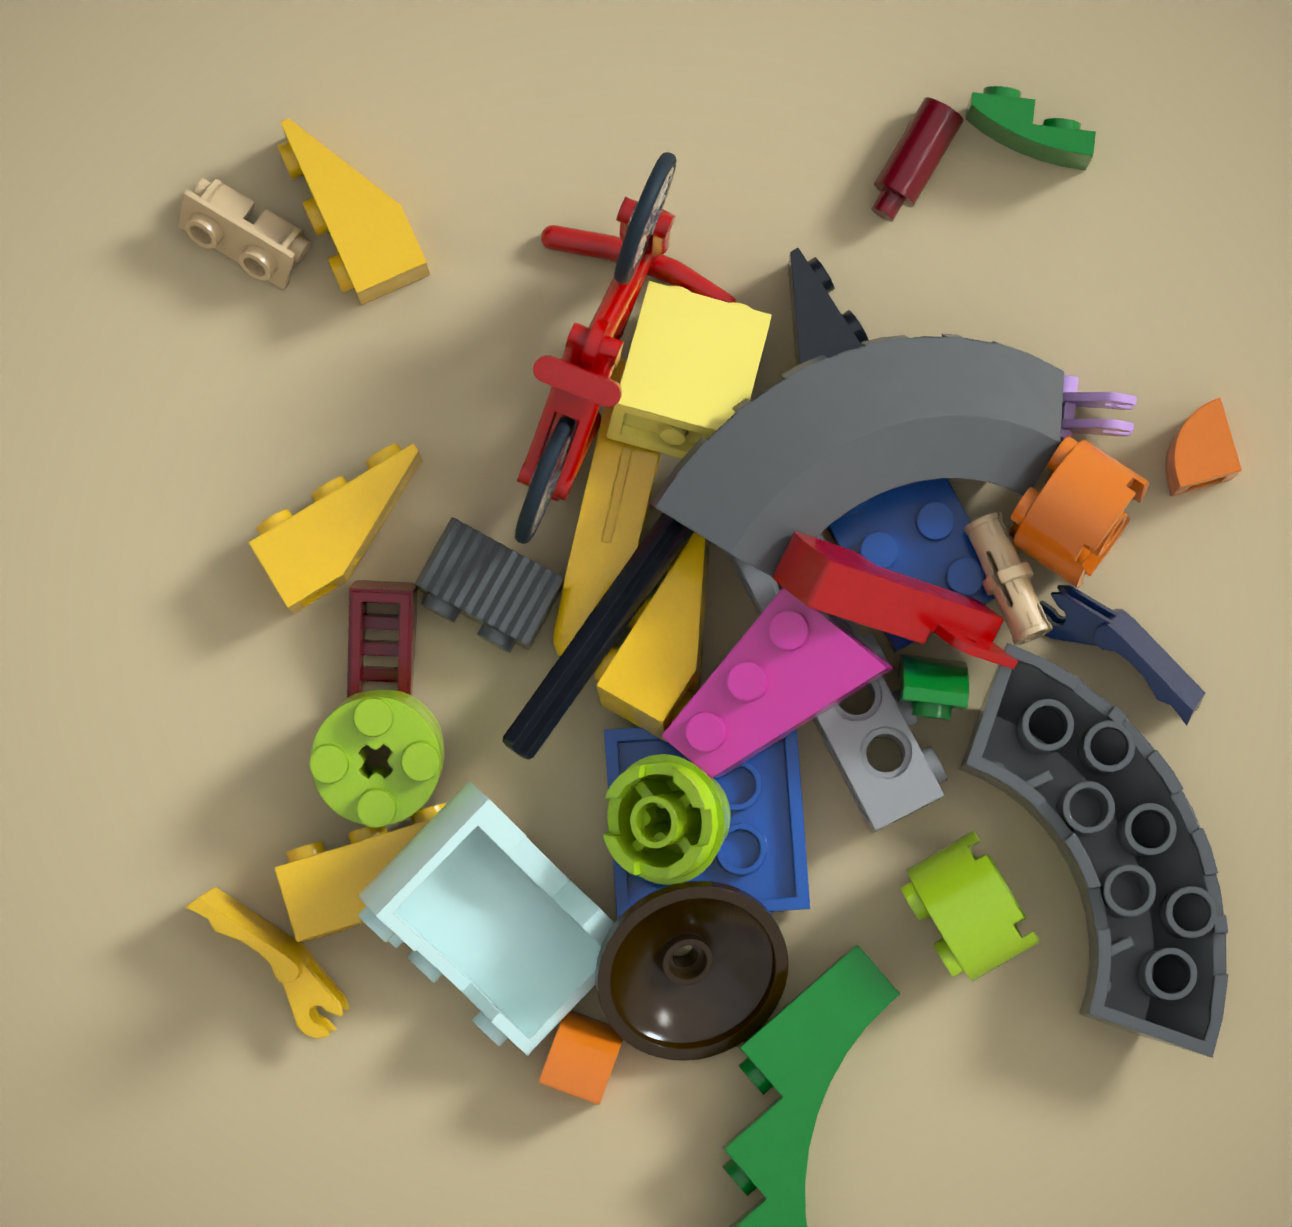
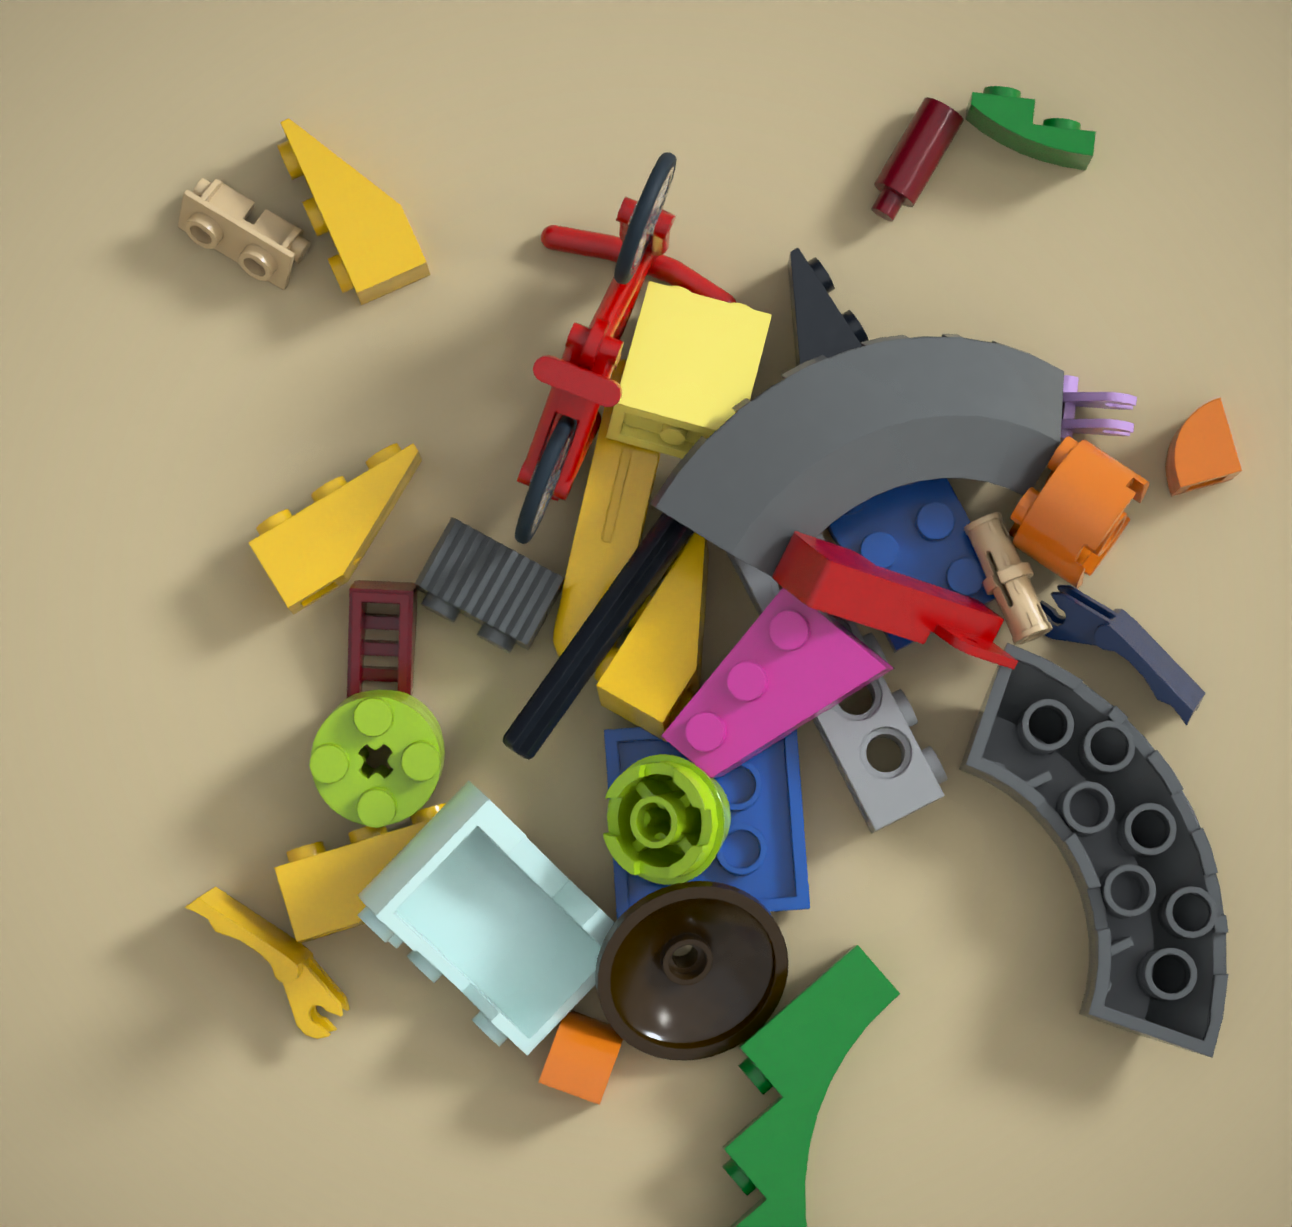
(933, 685): green slope -> none
(968, 907): lime brick -> none

